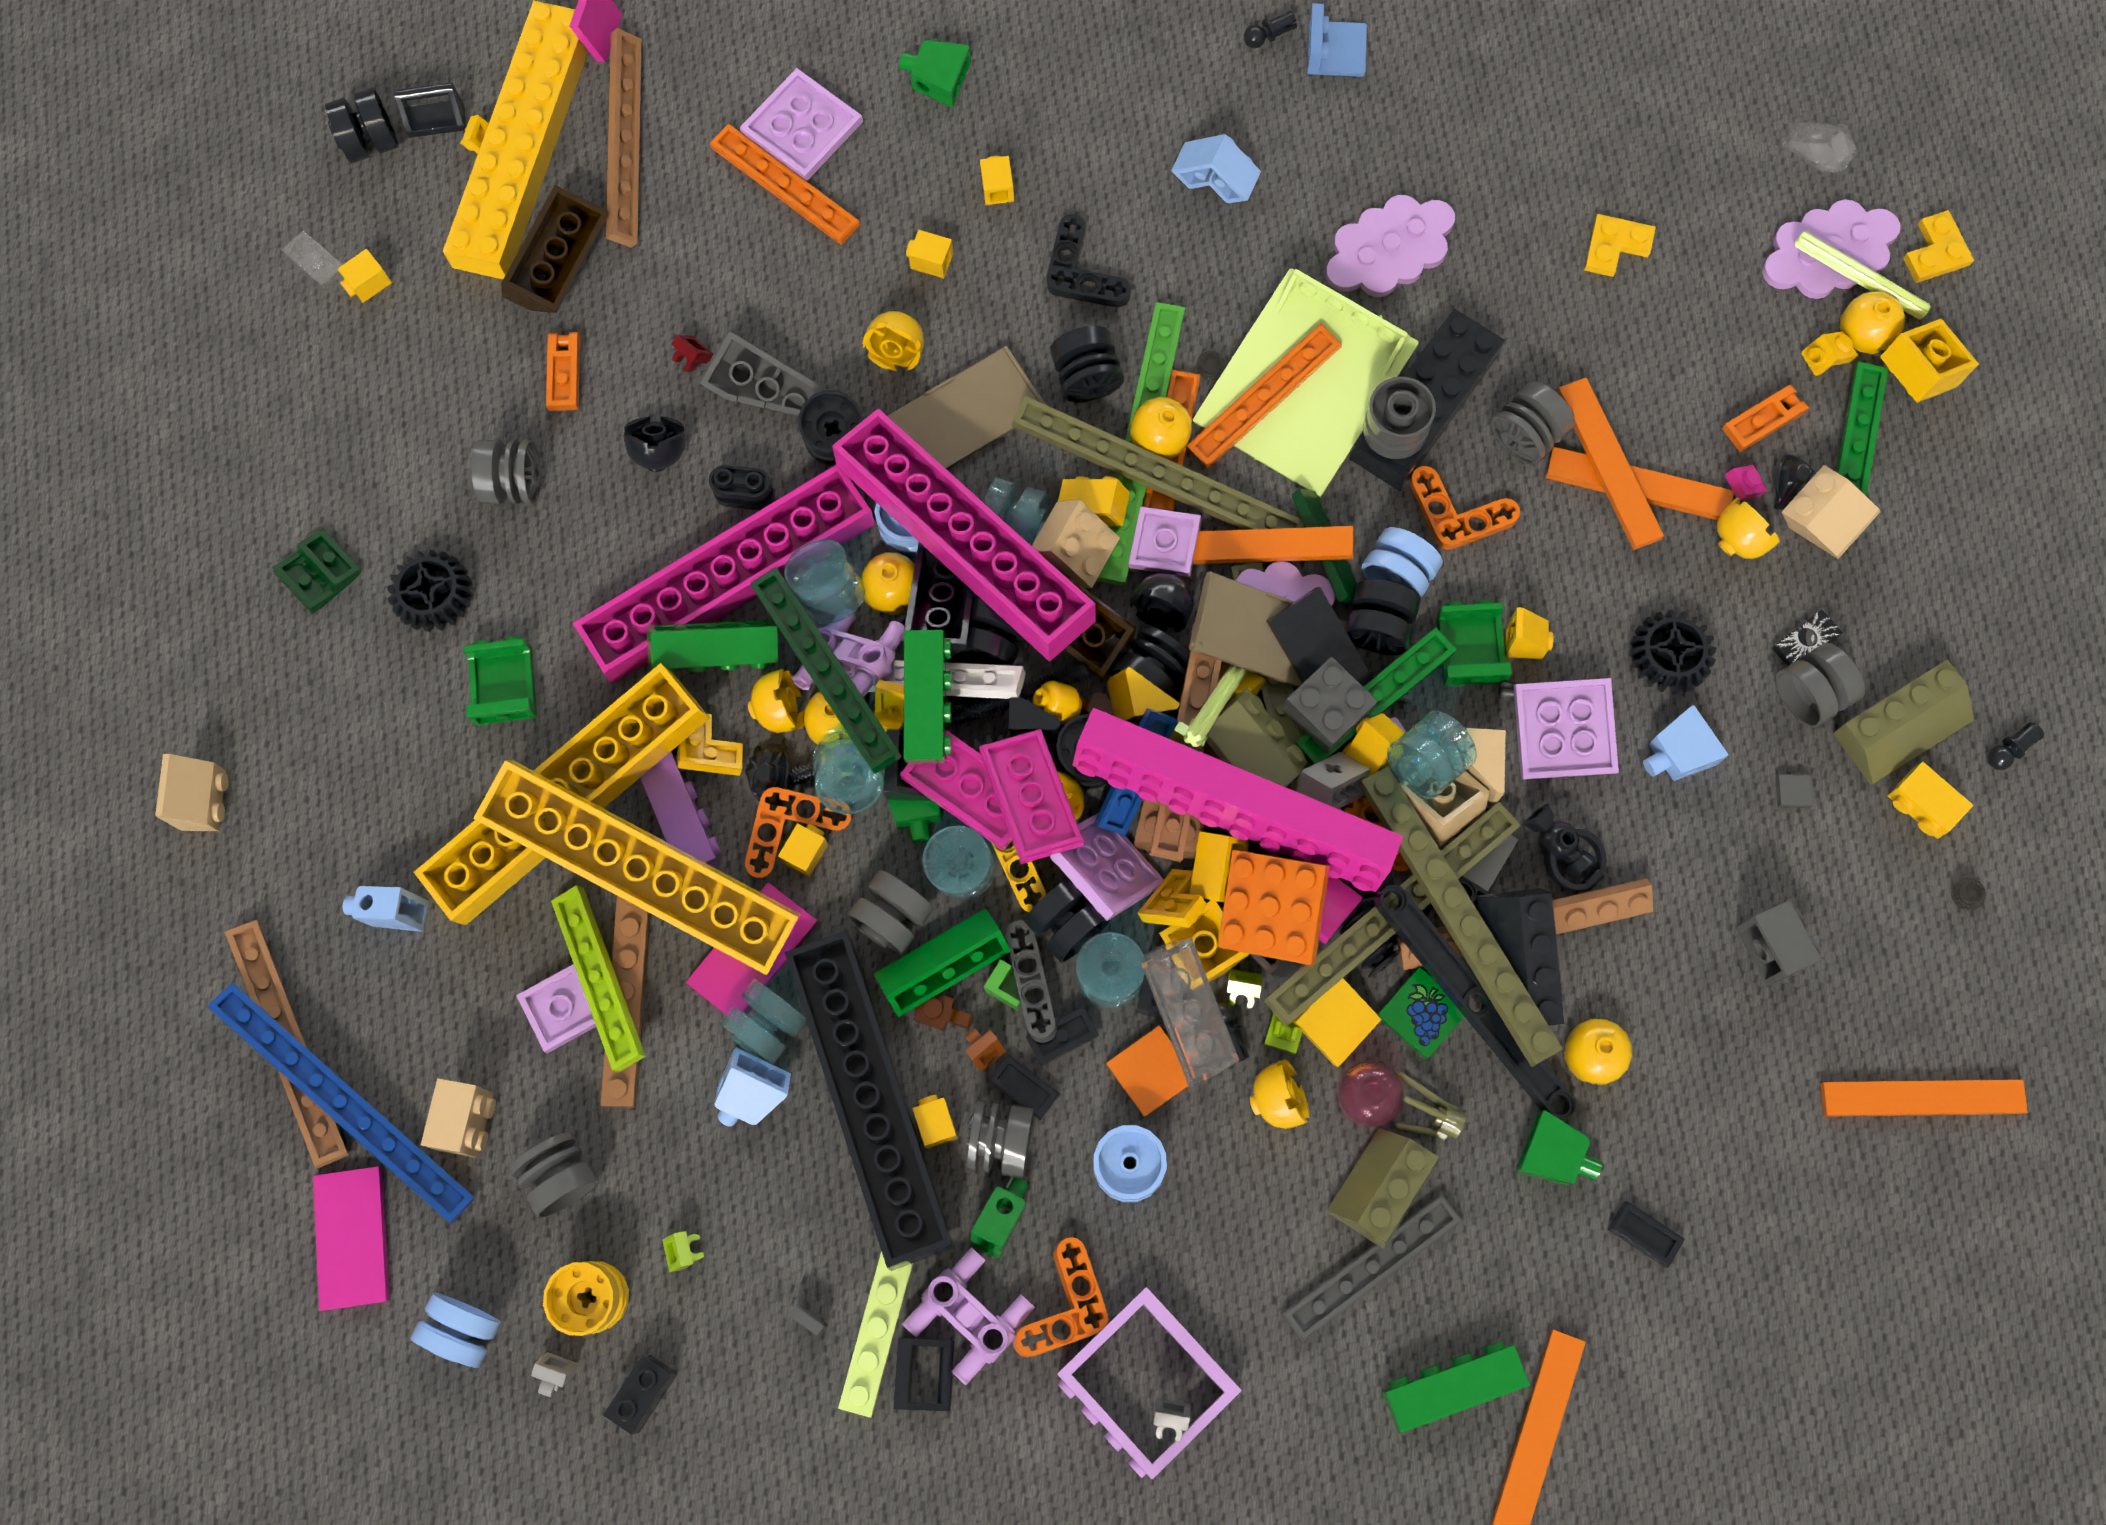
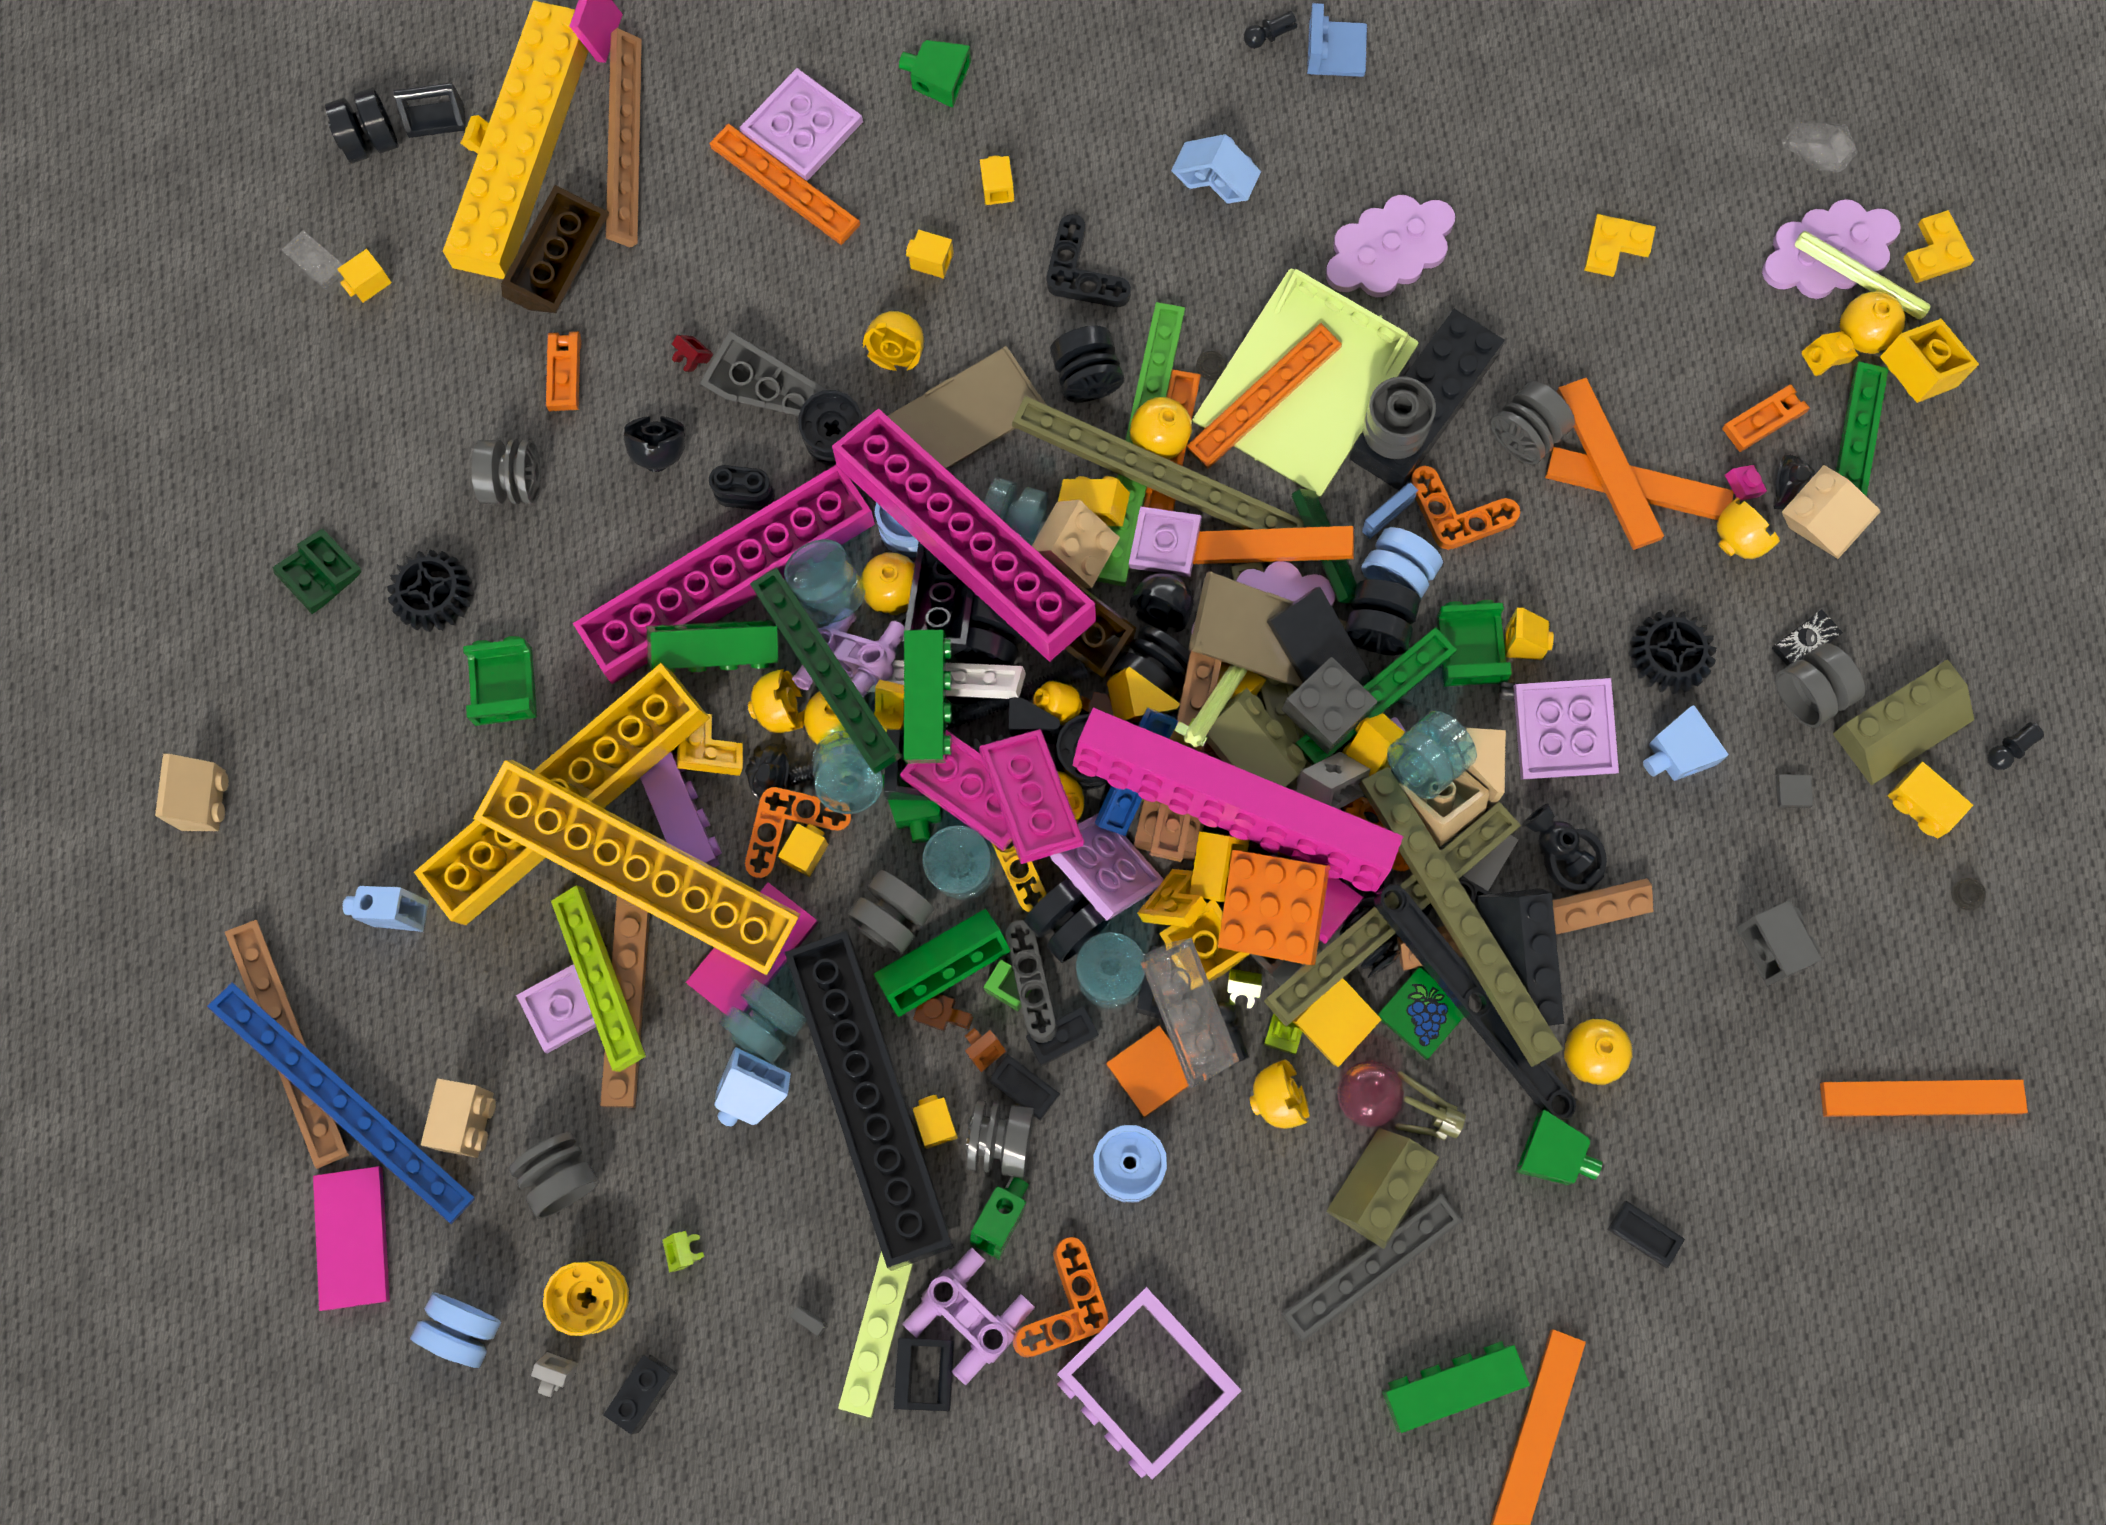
(1171, 1415): tile -> none
(1389, 510): none -> medium blue tile

